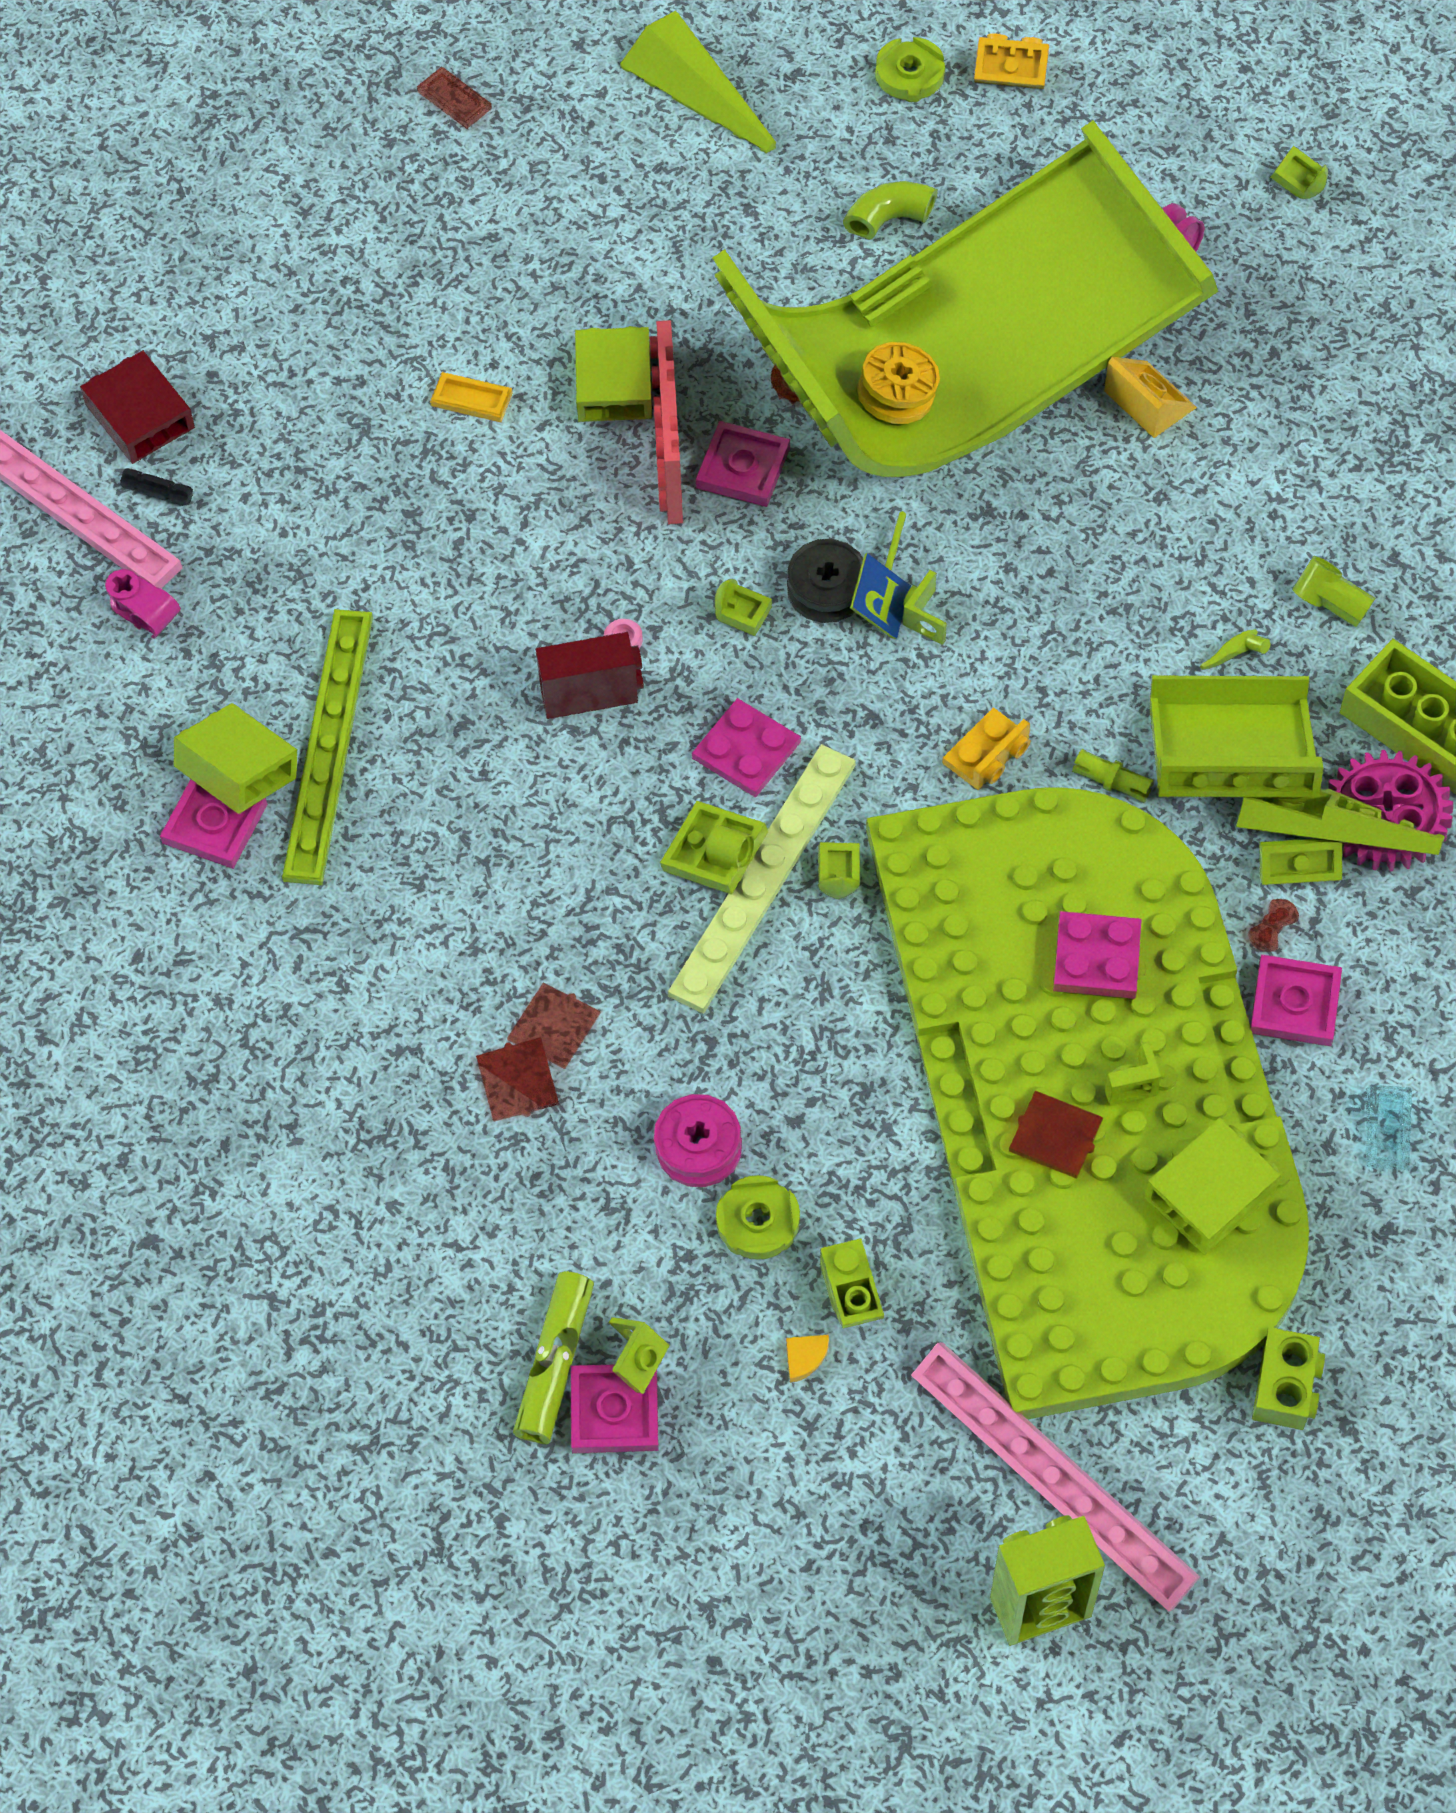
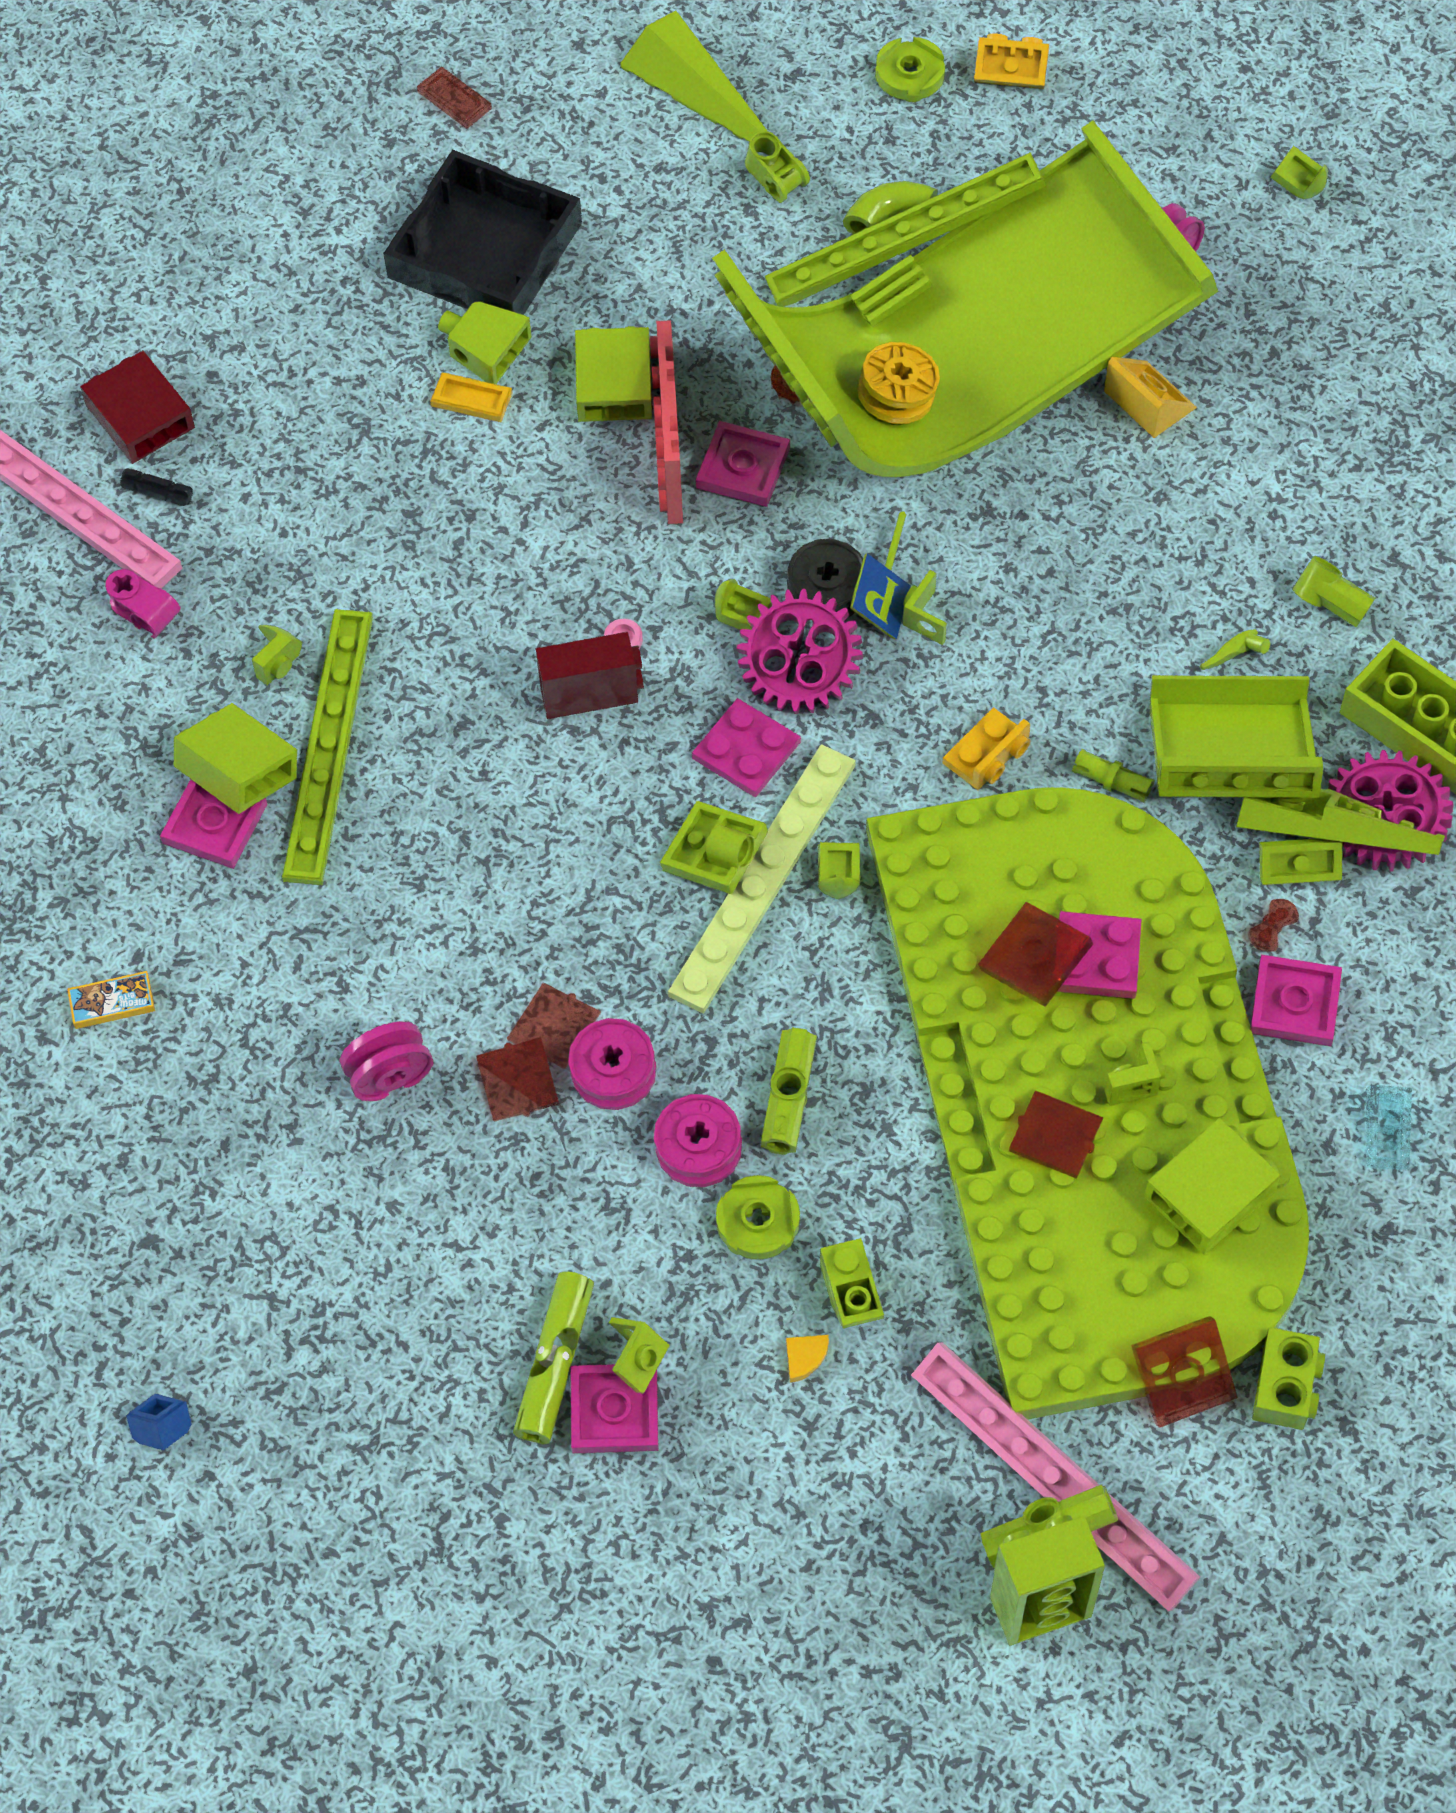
(111, 999): none -> tile
(159, 1421): none -> blue slope
(277, 656): none -> lime plate
(386, 1060): none -> dark pink wheel
(483, 236): none -> black tile
(486, 338): none -> lime torso
(607, 1085): none -> dark pink wheel
(767, 642): none -> dark pink gear
(779, 170): none -> lime piece
(786, 1111): none -> lime piece
(905, 230): none -> lime tile
(1035, 954): none -> clear red tile
(1092, 1503): none -> lime piece
(1187, 1398): none -> clear red tile

